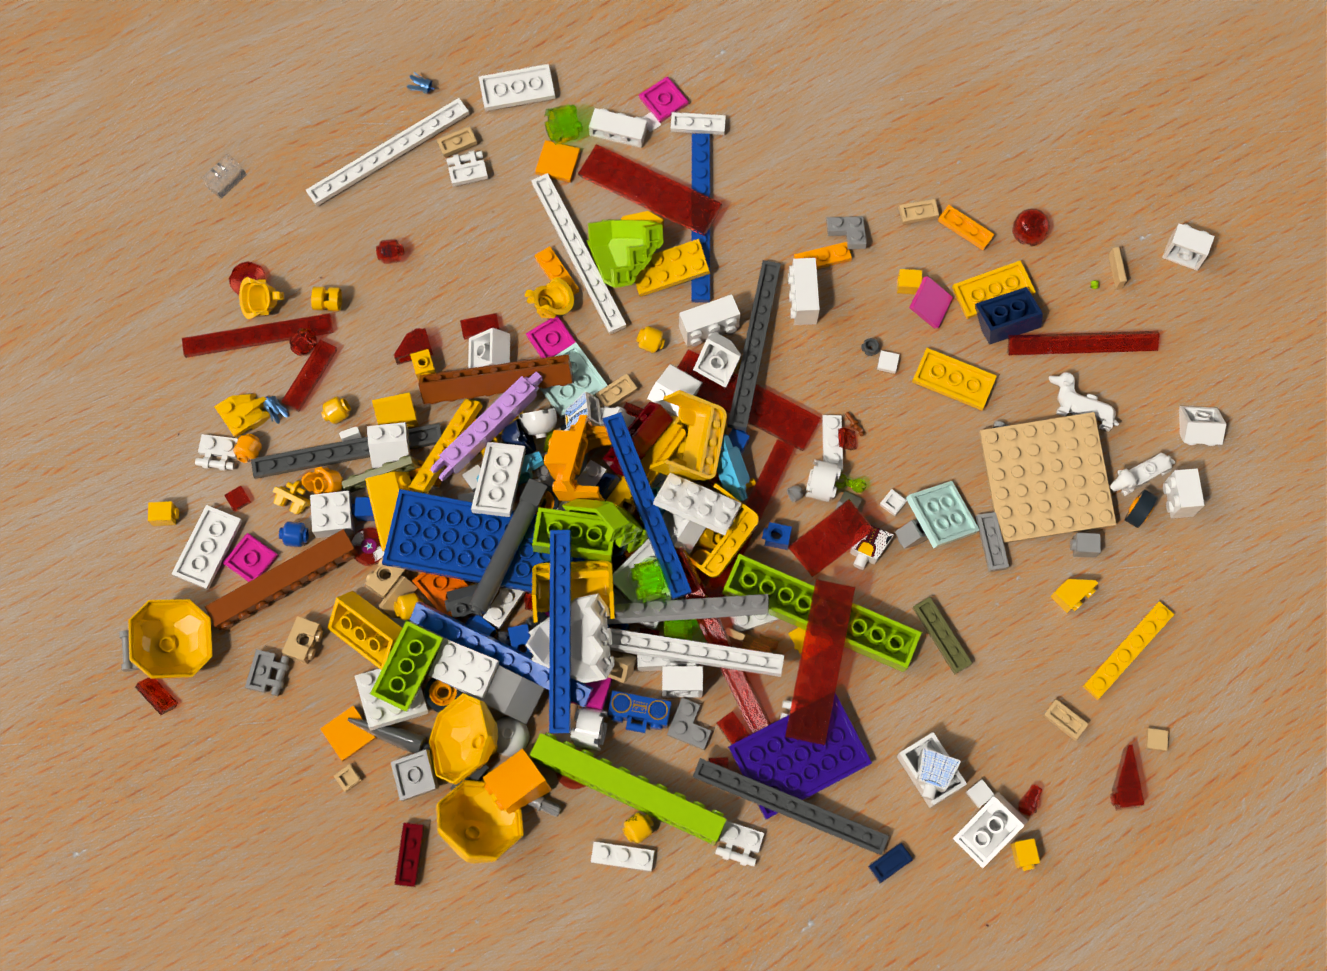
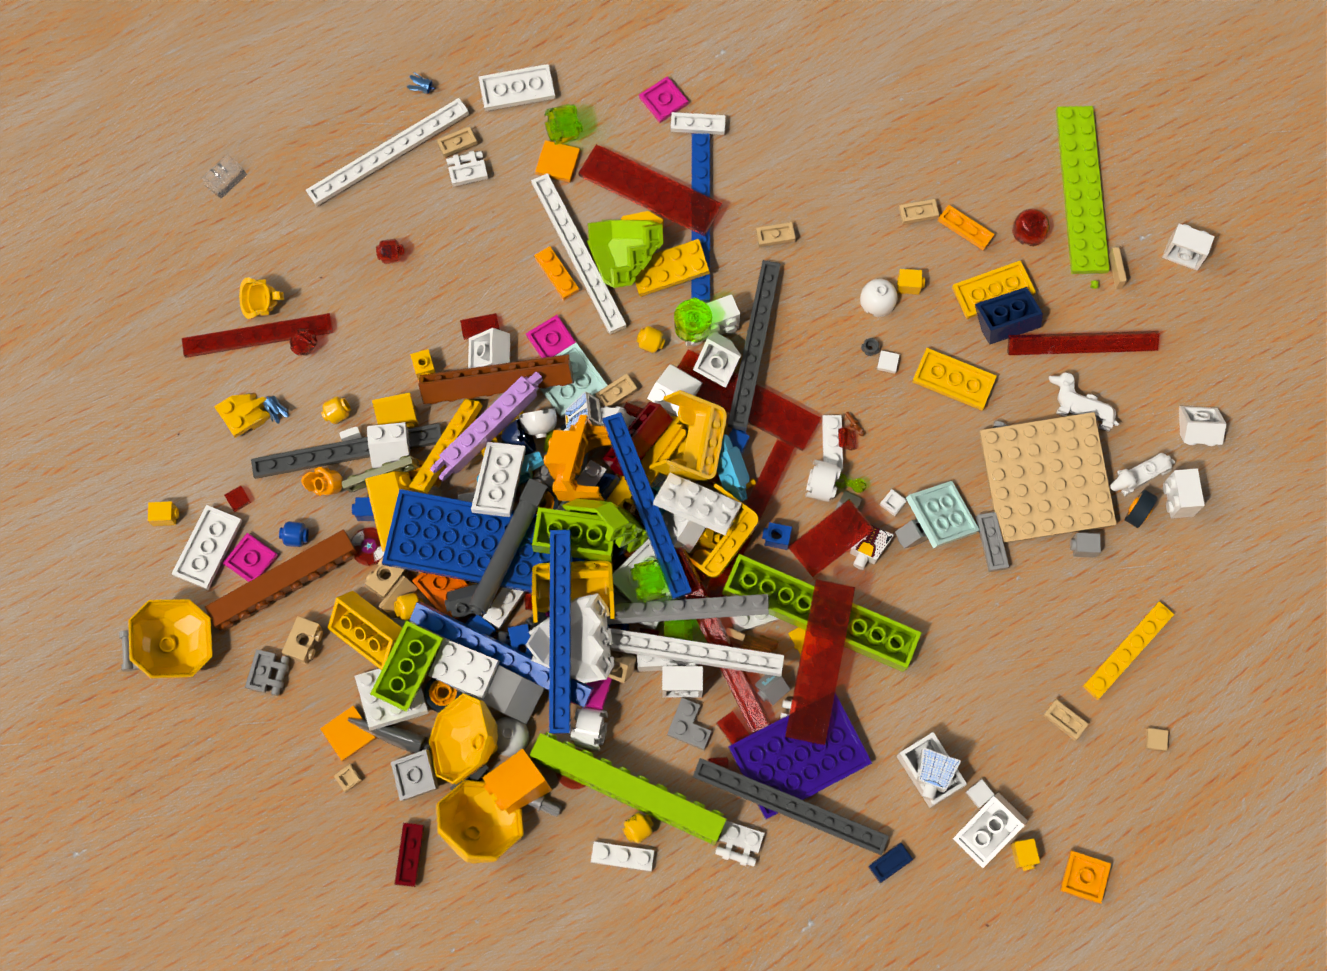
(156, 695): clear red plate -> none
(218, 447): white plate -> none
(245, 270): clear red tile -> none
(247, 448): light orange head -> none
(283, 494): yellow hips -> none
(309, 375): clear red plate -> none
(320, 296): yellow wheel -> none
(332, 513): white brick -> none
(413, 342): clear red slope -> none
(471, 475): white tile -> none
(552, 299): yellow helmet -> none
(618, 127): white brick -> none
(640, 708): blue piece -> none
(652, 122): white sticker -> none
(685, 318): none -> clear neon green brick
(771, 688): none -> light grey brick
(775, 234): none -> tan plate
(794, 493): light grey hinge -> none
(803, 291): white brick -> none
(828, 255): light orange plate -> none
(850, 227): light grey plate -> none
(878, 297): none -> white cylinder
(931, 302): dark pink tile -> none
(942, 635): olive plate -> none
(1029, 802): clear red cone -> none
(1071, 593): yellow slope -> none
(1082, 190): none -> lime plate
(1085, 877): none -> light orange plate
(1127, 787): clear red slope -> none

